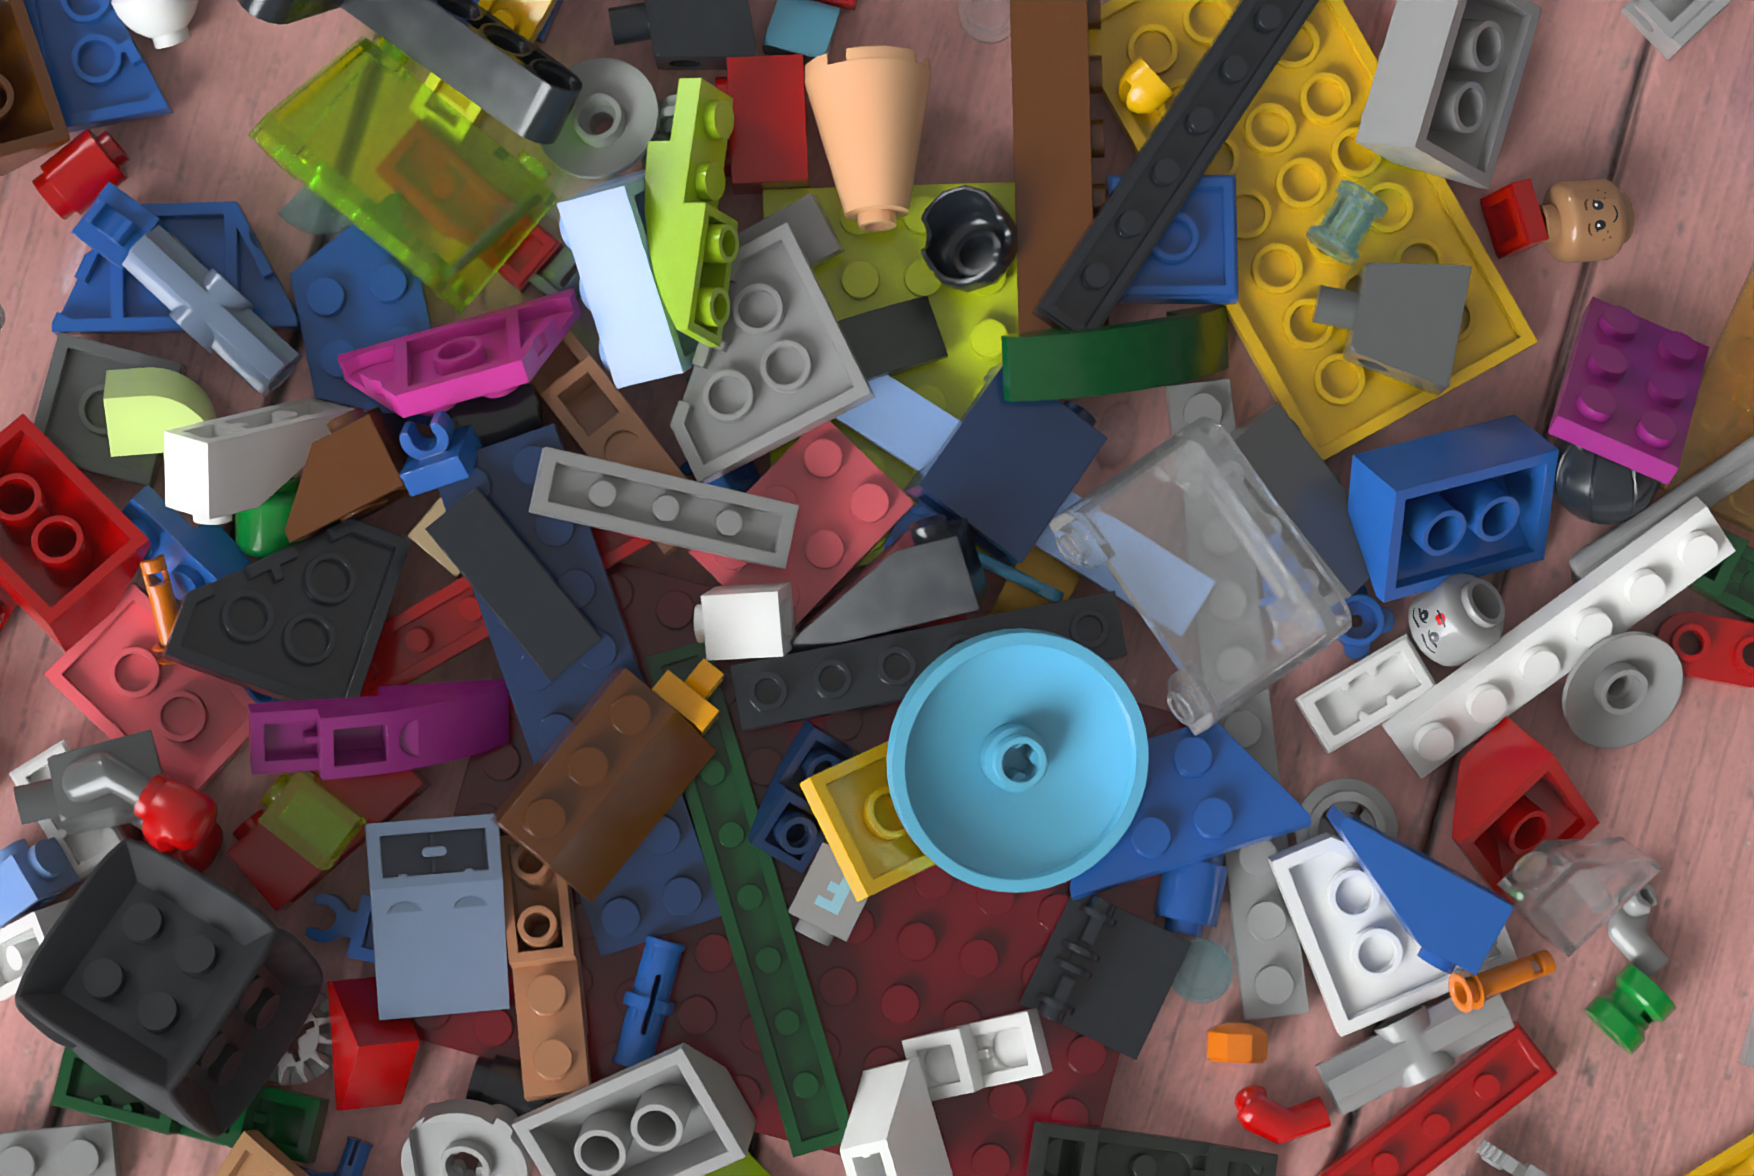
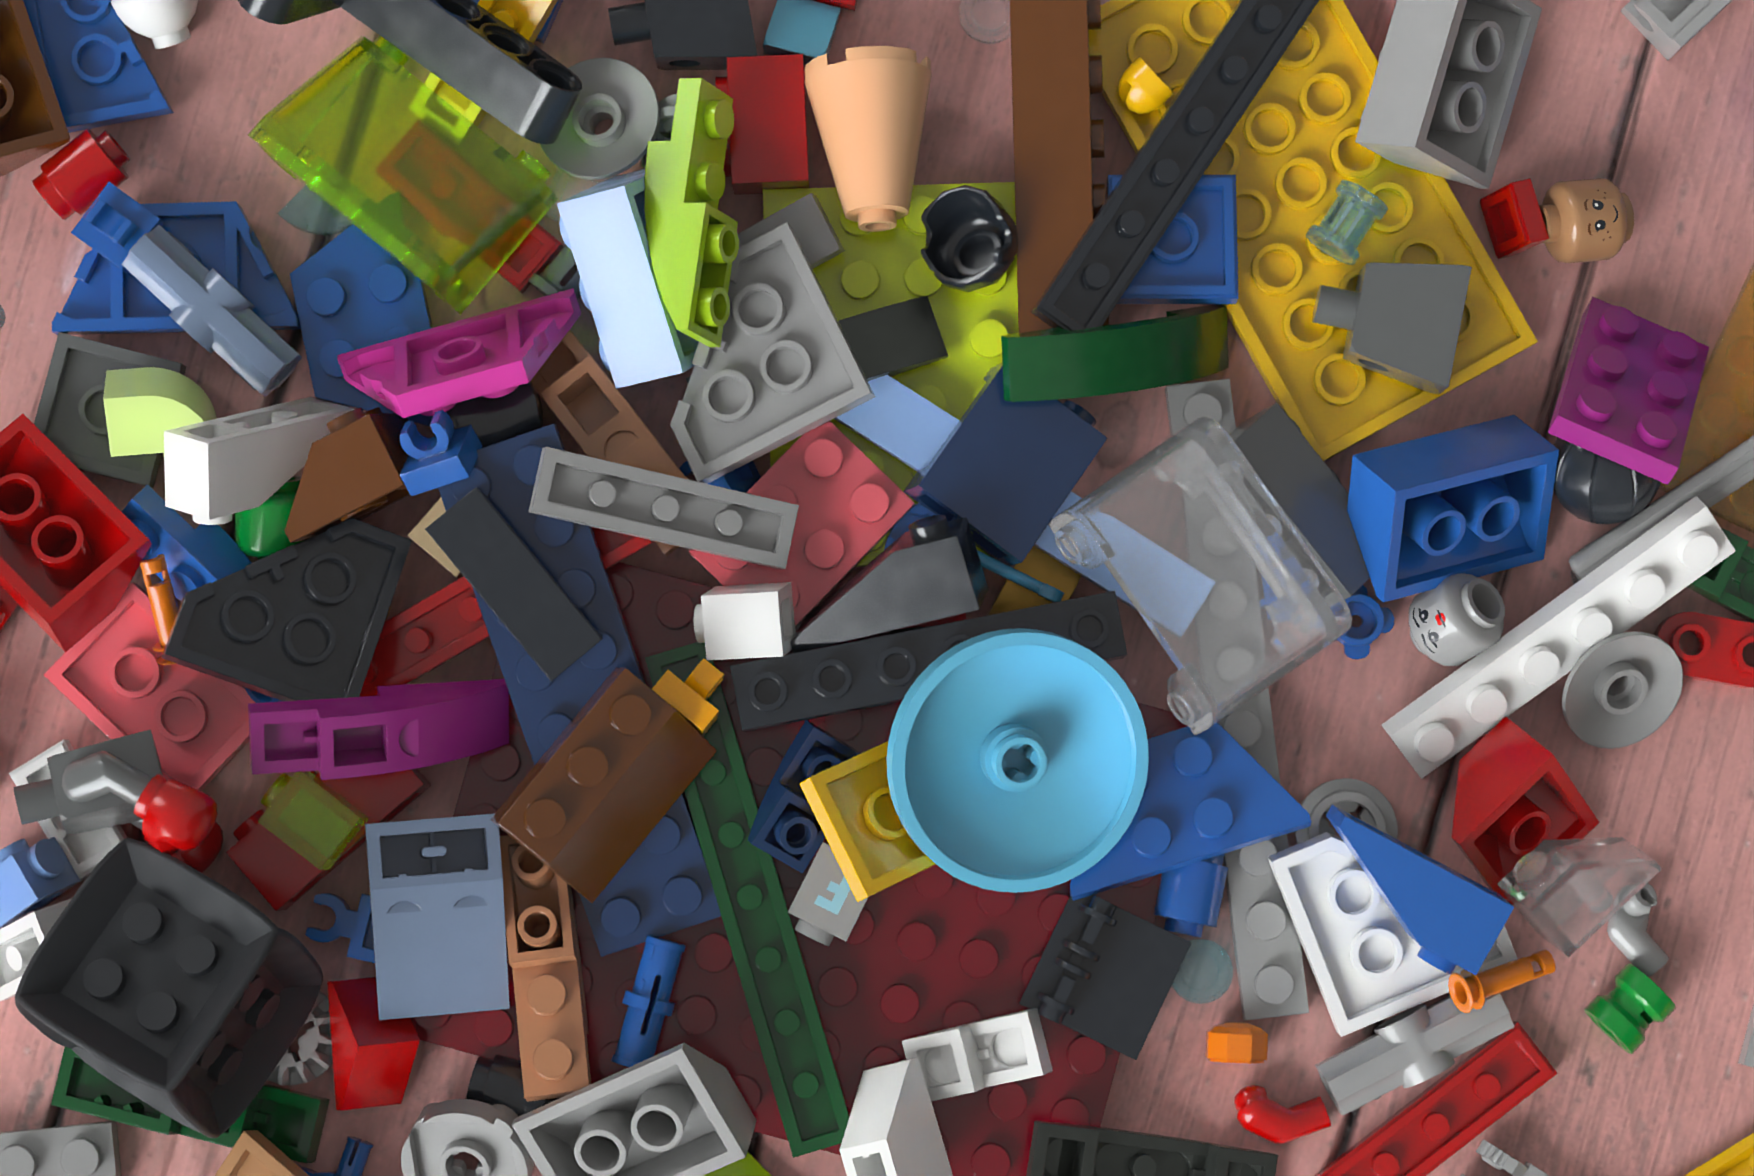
(1365, 693): white plate -> none

